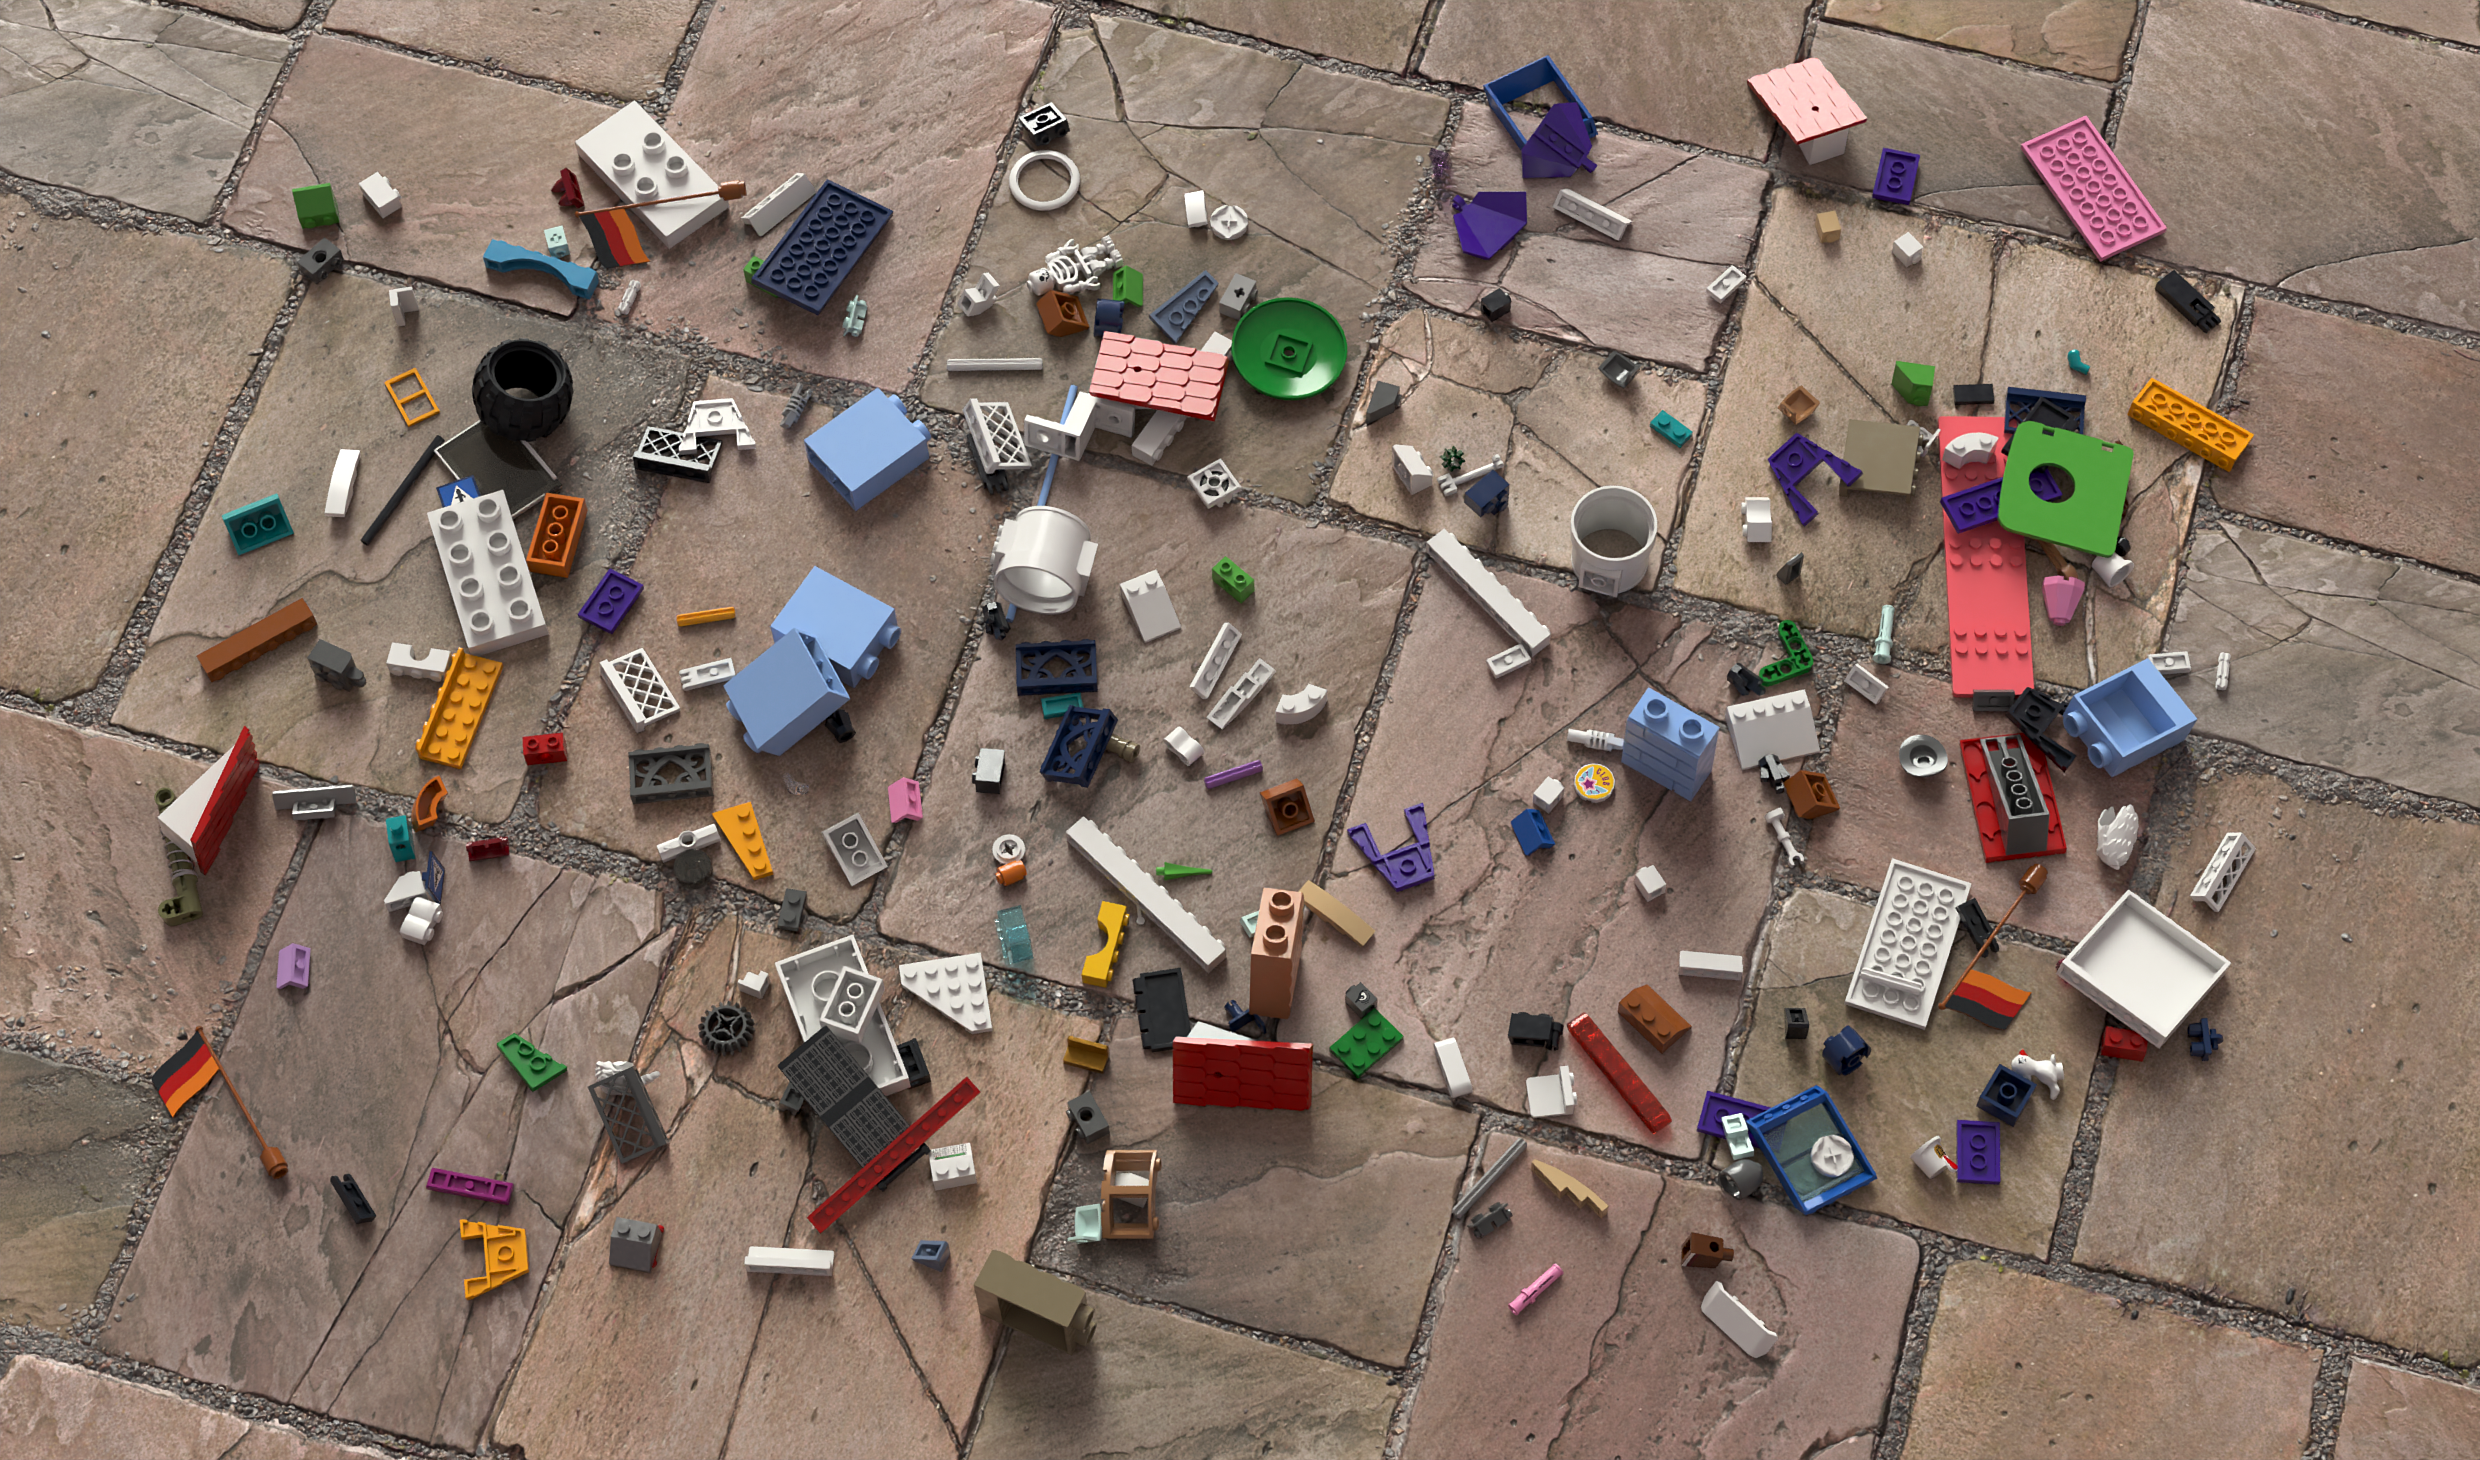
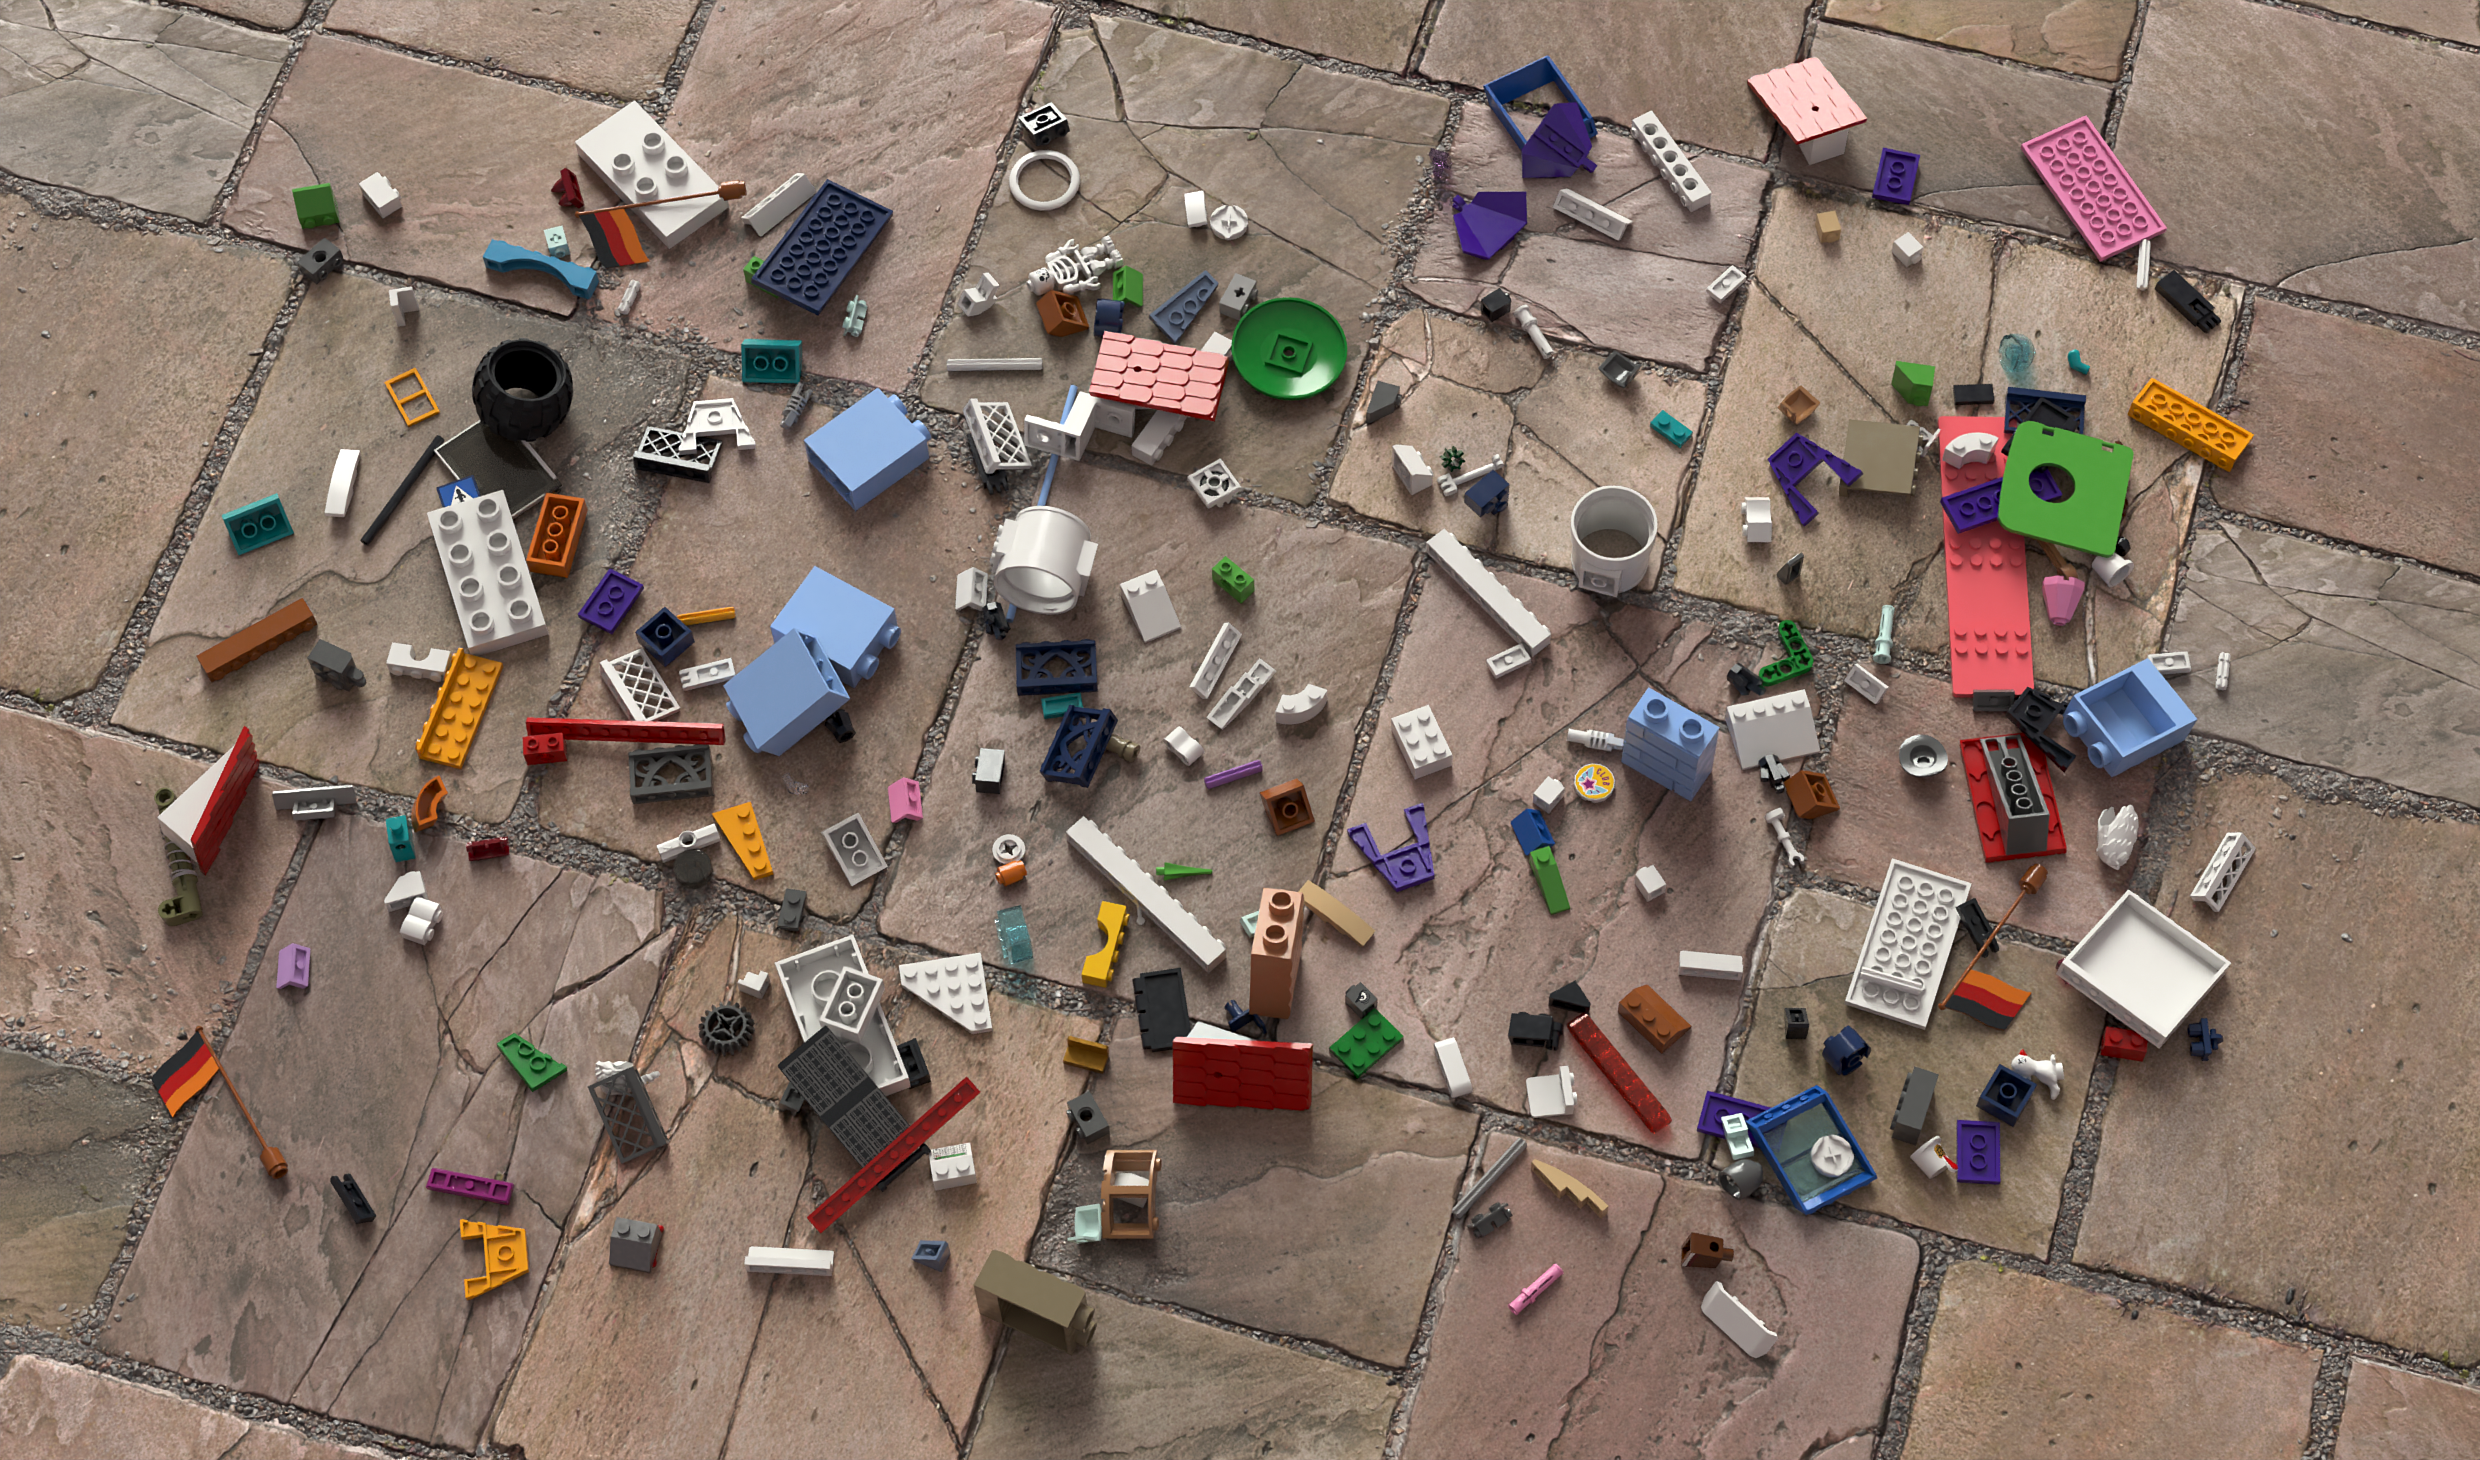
(434, 878): piece -> none
(629, 730): none -> red plate
(665, 636): none -> dark blue brick
(771, 360): none -> teal slope
(971, 589): none -> white panel
(1421, 742): none -> white brick
(1529, 324): none -> white pin
(1549, 880): none -> bright green slope
(1570, 998): none -> black slope
(1689, 179): none -> white brick
(1913, 1105): none -> dark grey brick
(2016, 352): none -> clear light blue cylinder
(2143, 265): none -> white axle

